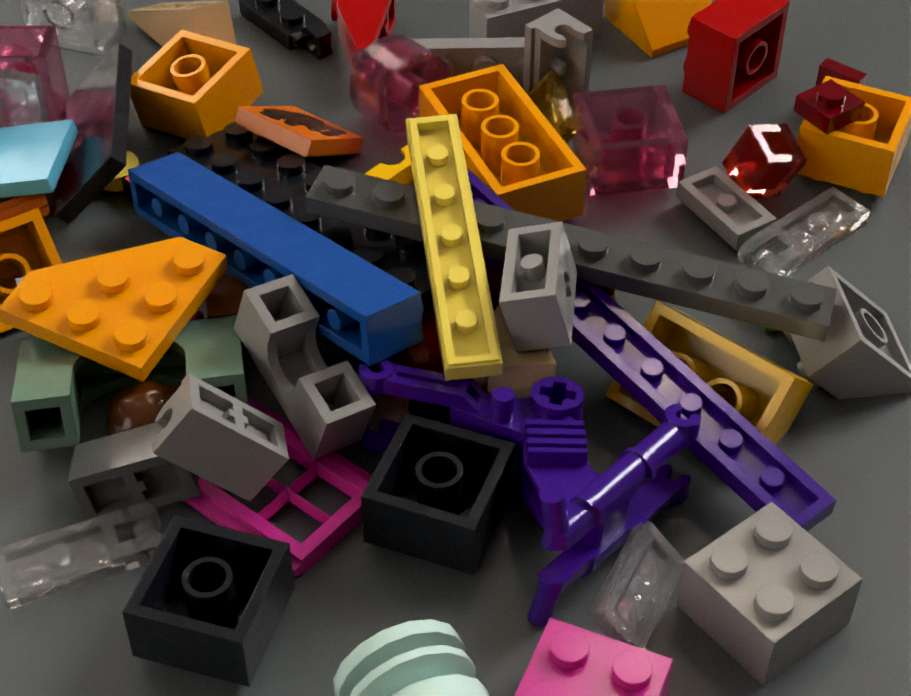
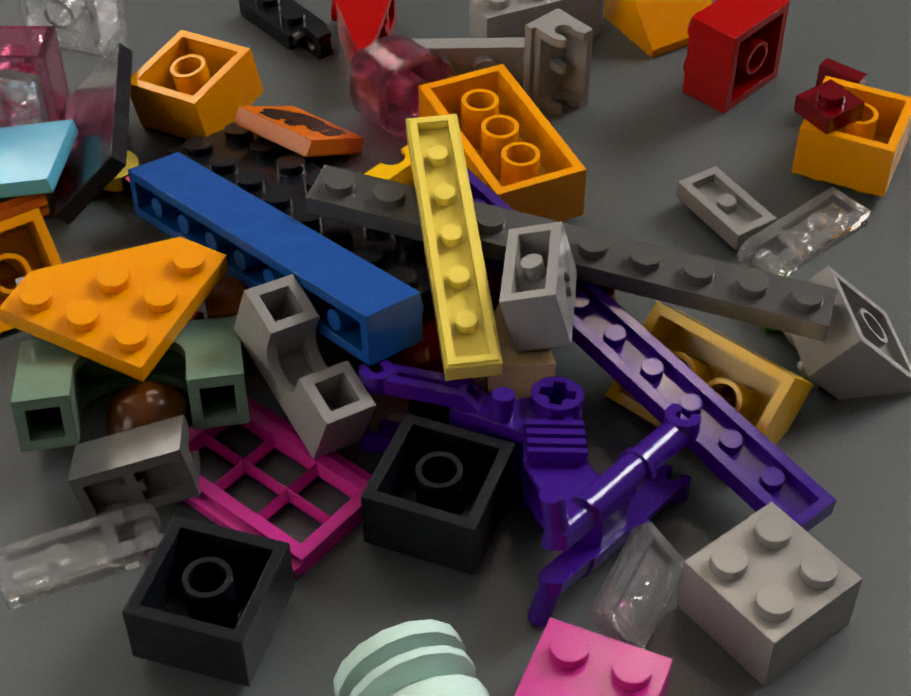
(199, 17): tan slope -> none
(220, 438): light grey hinge -> none
(553, 102): clear yellow plate -> none
(629, 140): clear pink brick -> none
(765, 160): clear red brick -> none

